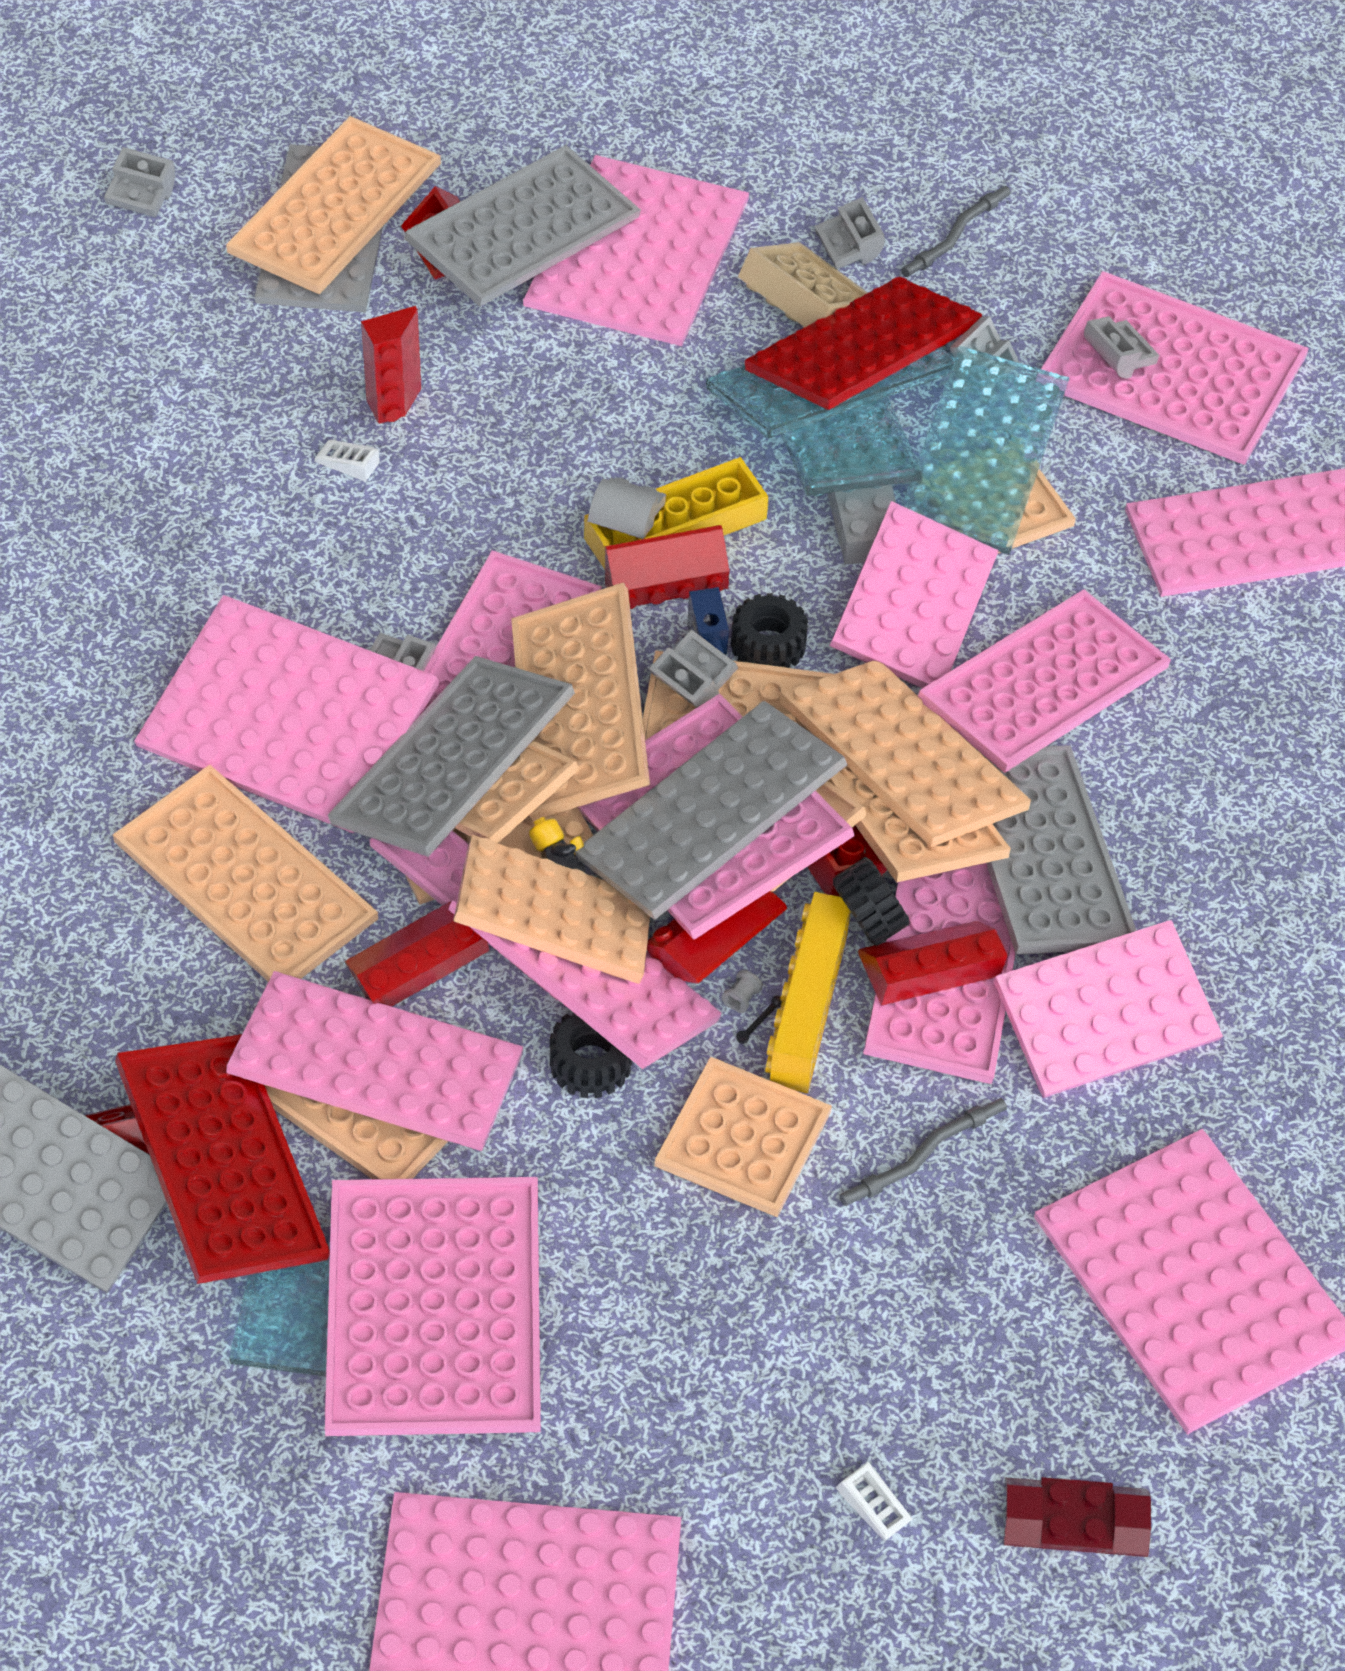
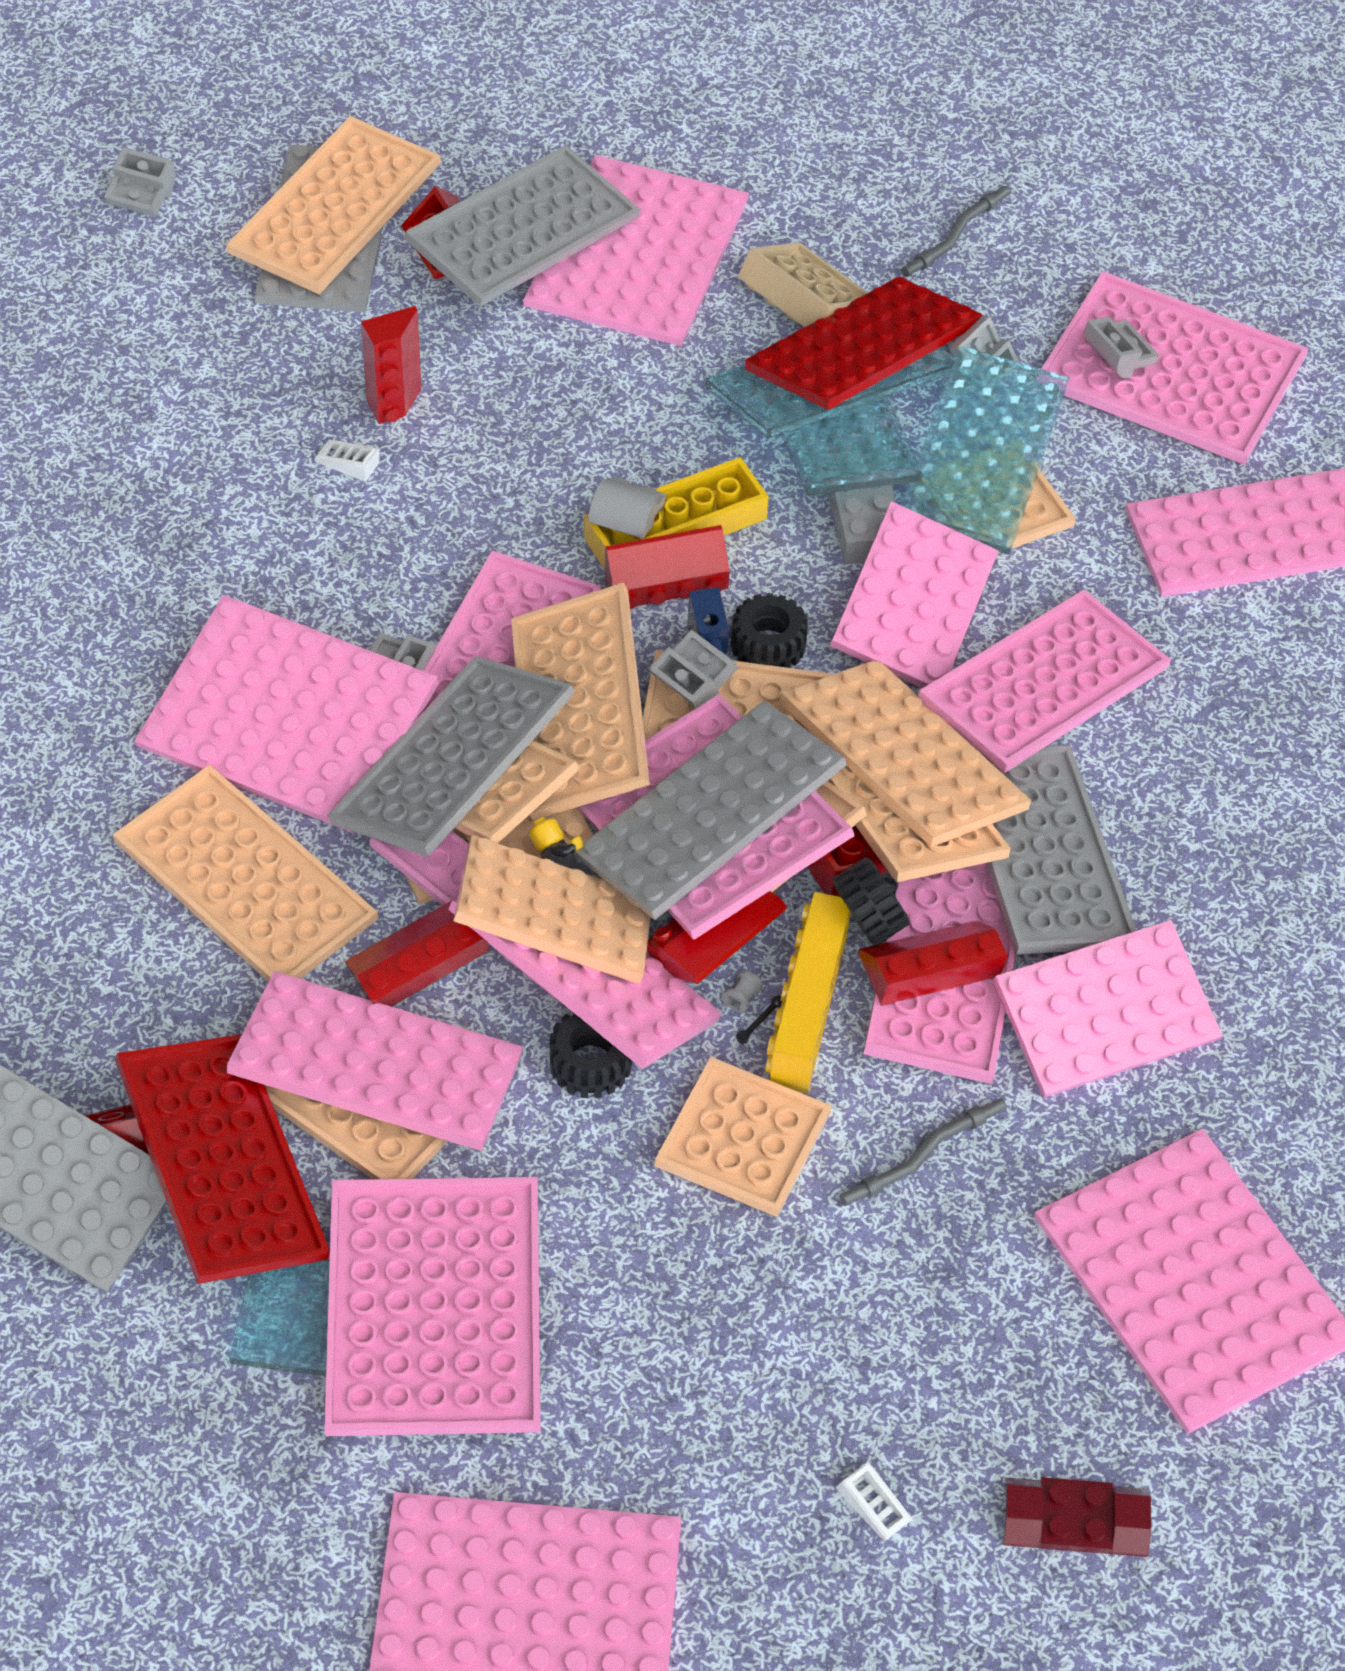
(851, 235): light grey brick -> none

